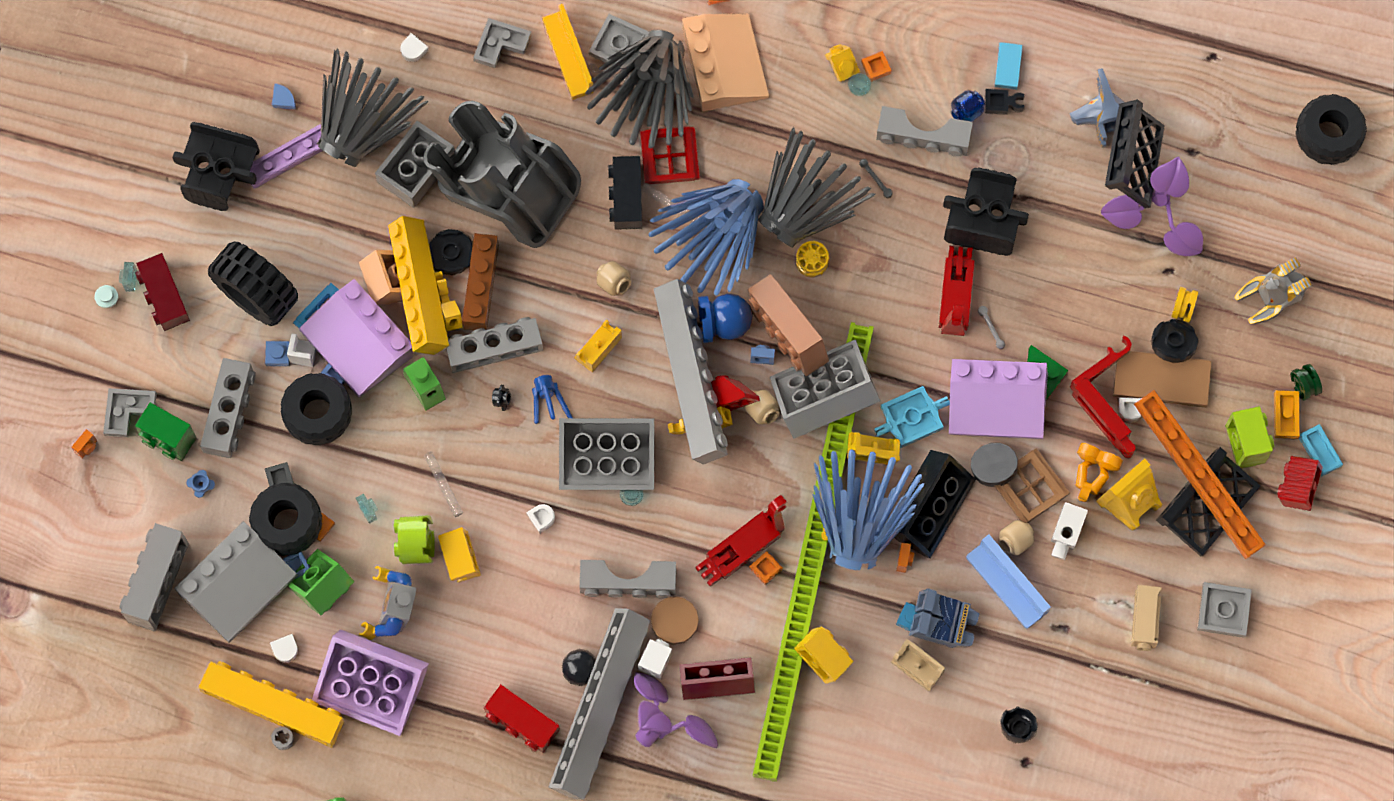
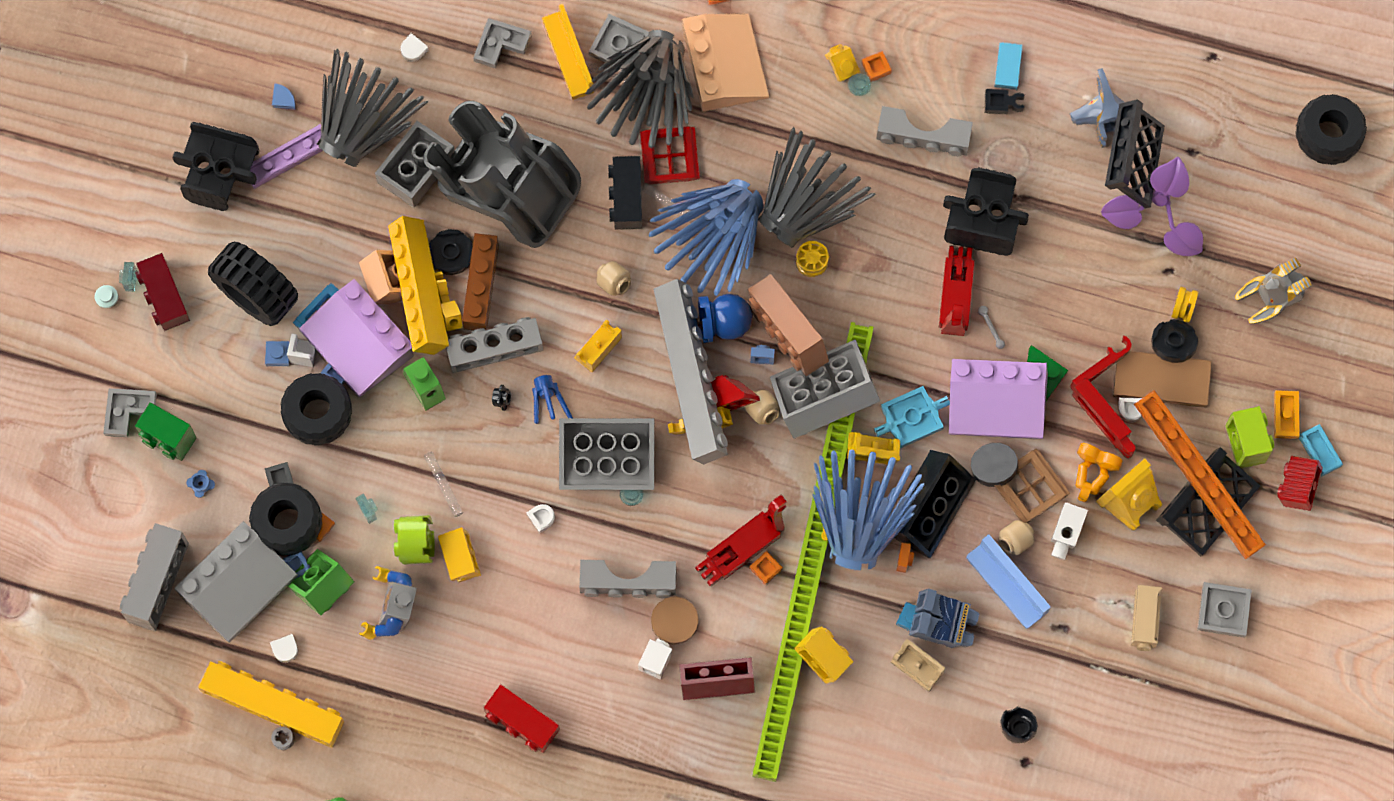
(84, 444): orange plate -> none
(230, 372): light grey brick -> none
(369, 682): lavender slope -> none
(578, 666): black hair -> none
(599, 704): light grey brick -> none
(656, 724): medium lavender plant -> none
(887, 191): dark grey hinge -> none
(967, 106): clear blue head -> none
(1306, 381): dark green wheel -> none

